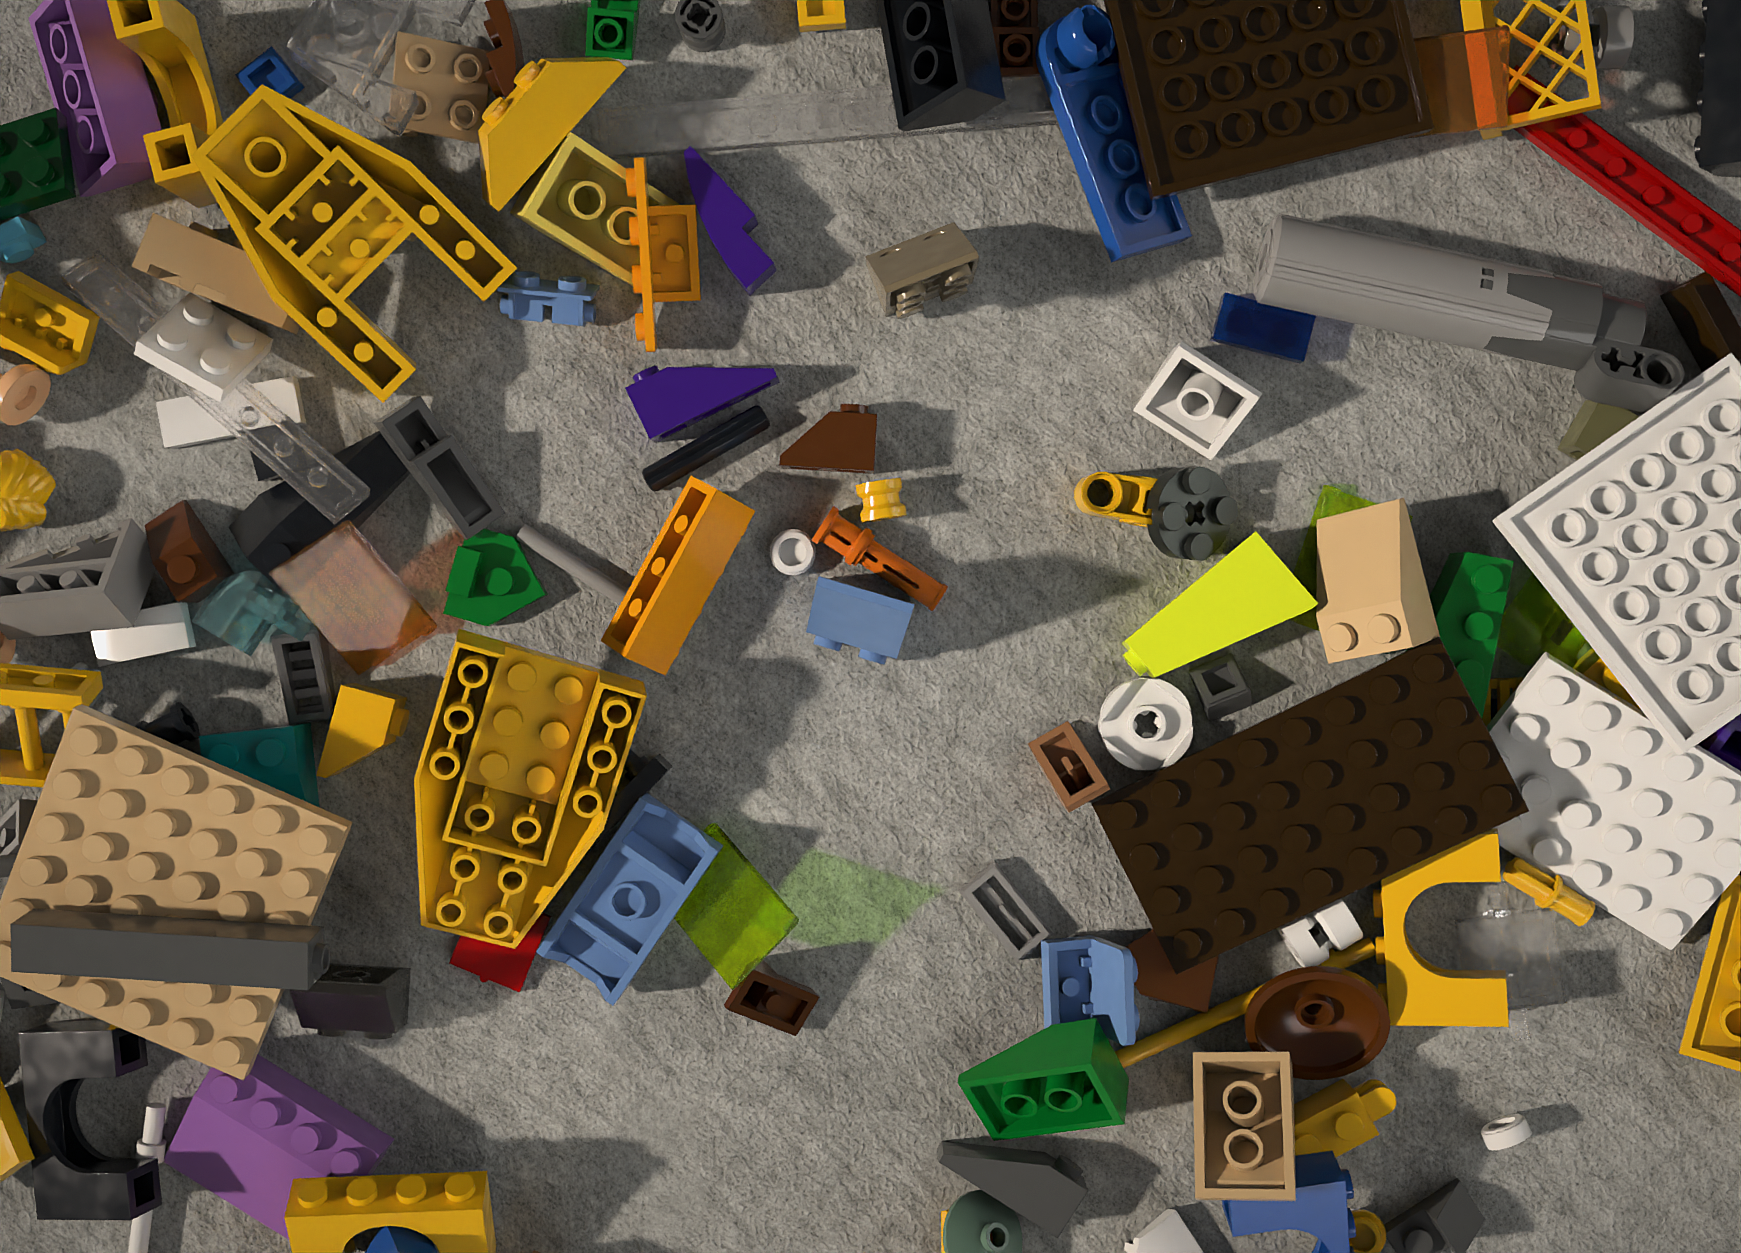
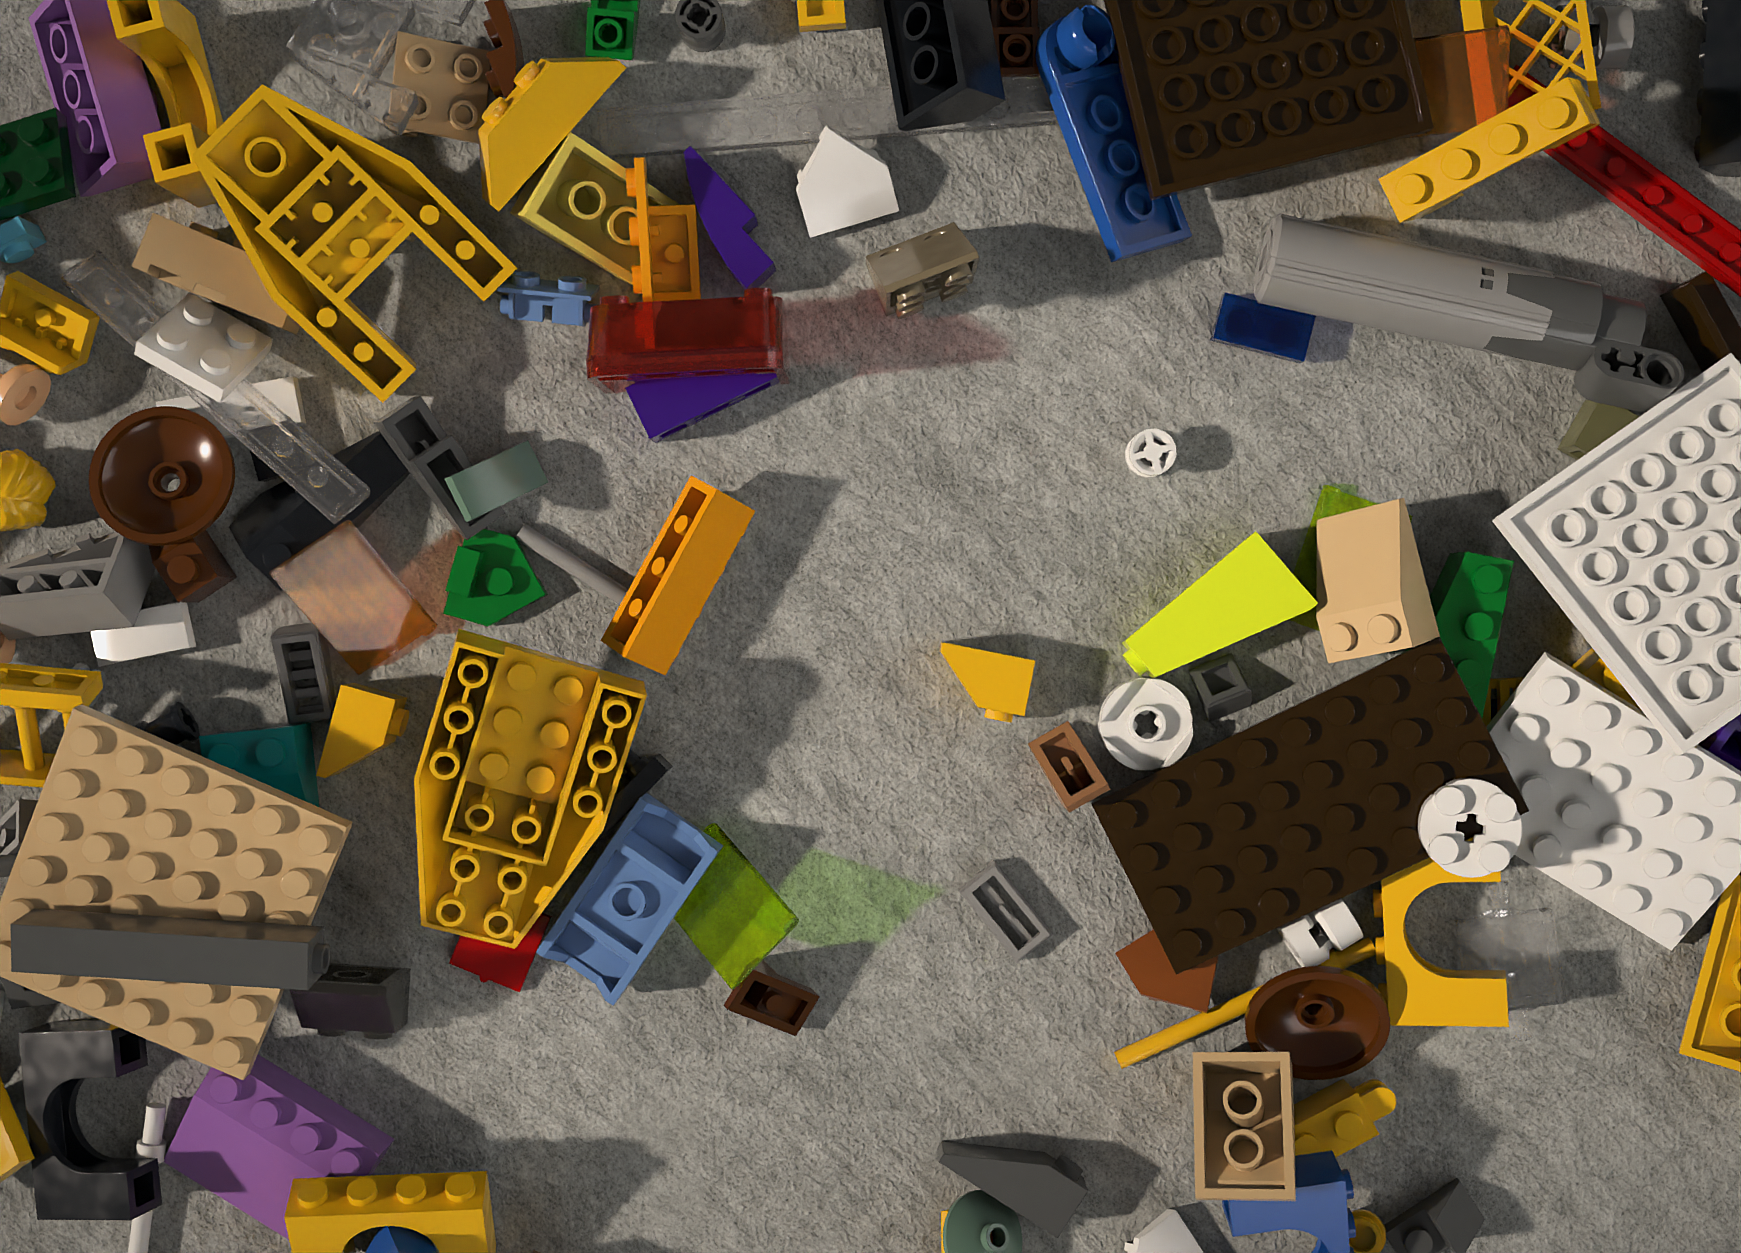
(140, 460): none -> reddish brown dish
(245, 609): clear light blue brick -> none
(272, 72): blue tile -> none
(496, 481): none -> sand green slope
(687, 338): none -> clear red windscreen
(706, 448): black axle -> none
(792, 552): white tile -> none
(836, 443): reddish brown slope -> none
(843, 185): none -> white slope
(858, 619): medium blue slope -> none
(860, 548): orange pin -> none
(881, 500): yellow wheel -> none
(992, 679): none -> yellow slope
(1050, 1083): green slope -> none
(1088, 981): medium blue bracket -> none
(1126, 498): yellow piece -> none
(1158, 450): none -> white wheel
(1196, 400): white slope -> none
(1212, 513): pearl dark grey plate -> none
(1488, 148): none -> yellow arch
(1493, 810): none -> white plate
(1505, 1132): white tile -> none
(1530, 624): clear neon green plate -> none
(1548, 891): yellow axle -> none

